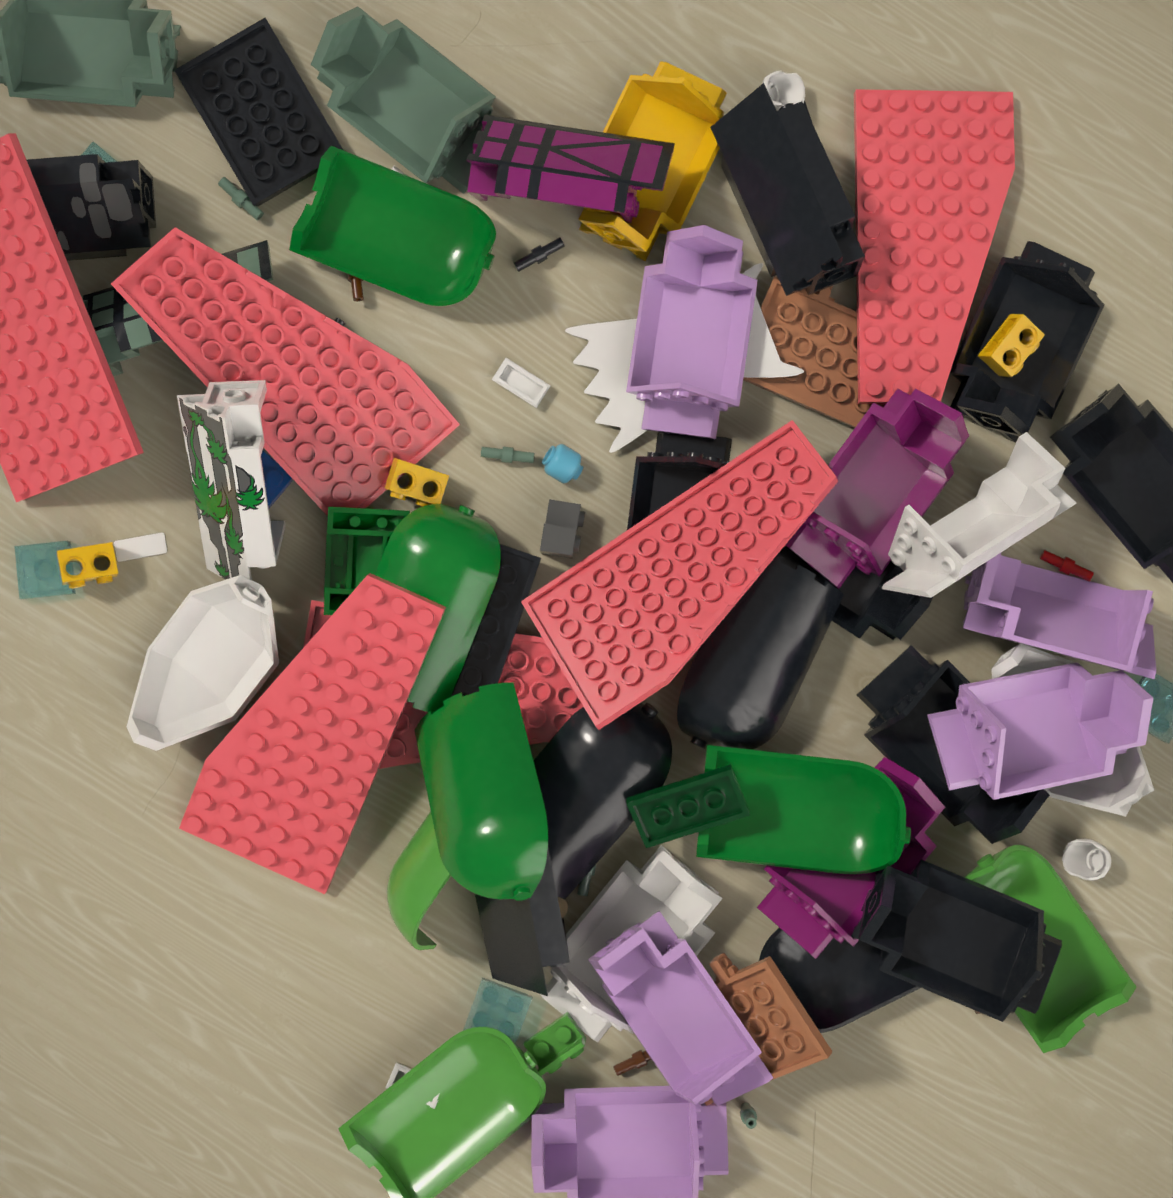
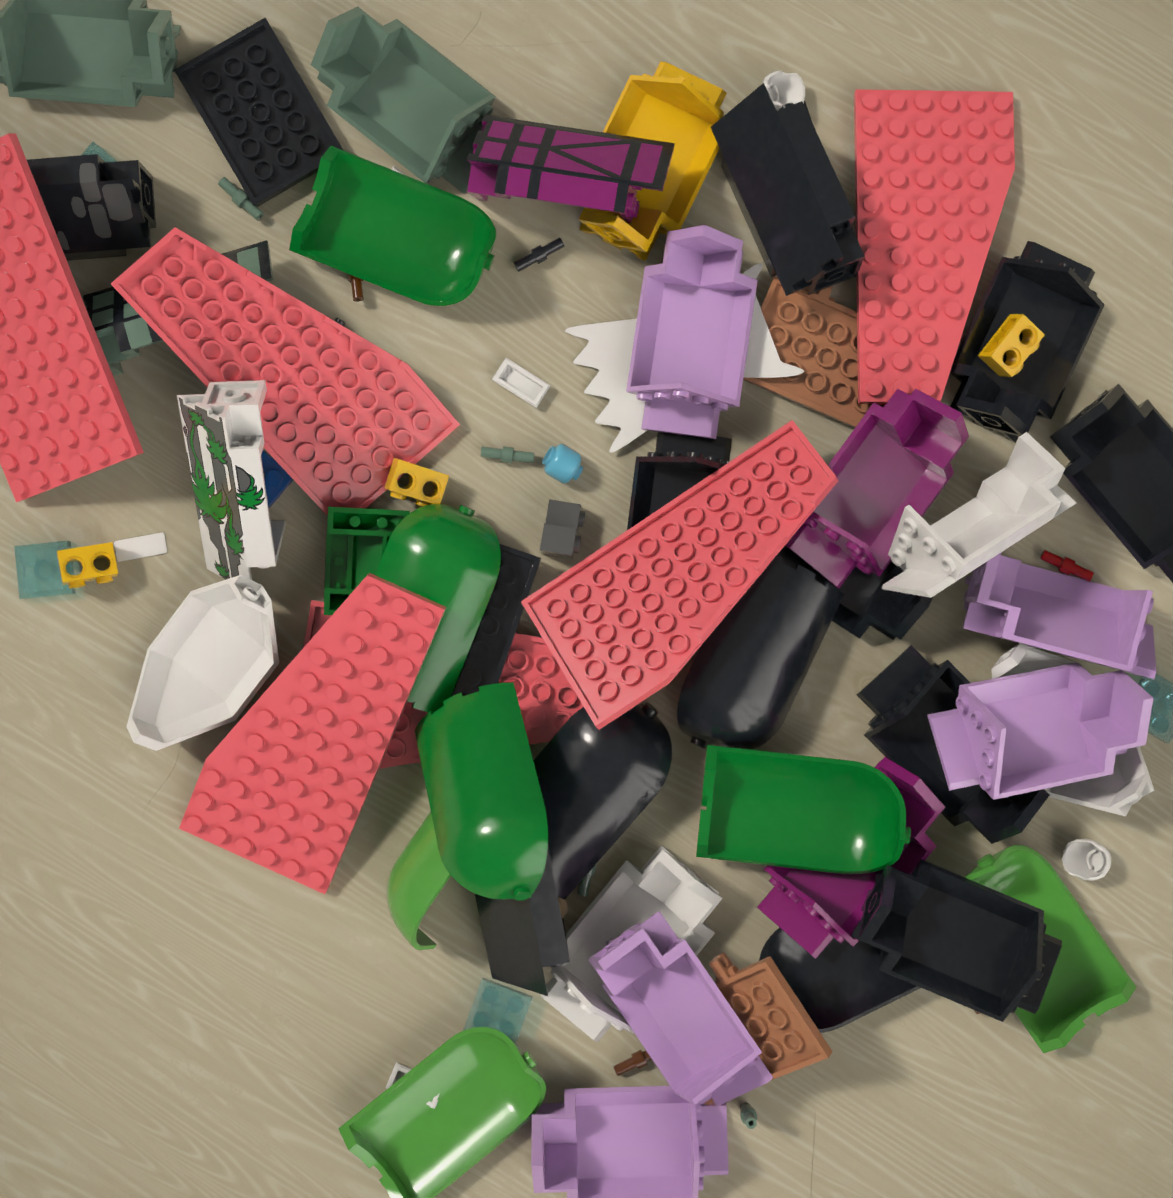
(556, 1043): bright green bracket -> none
(688, 806): dark green plate -> none

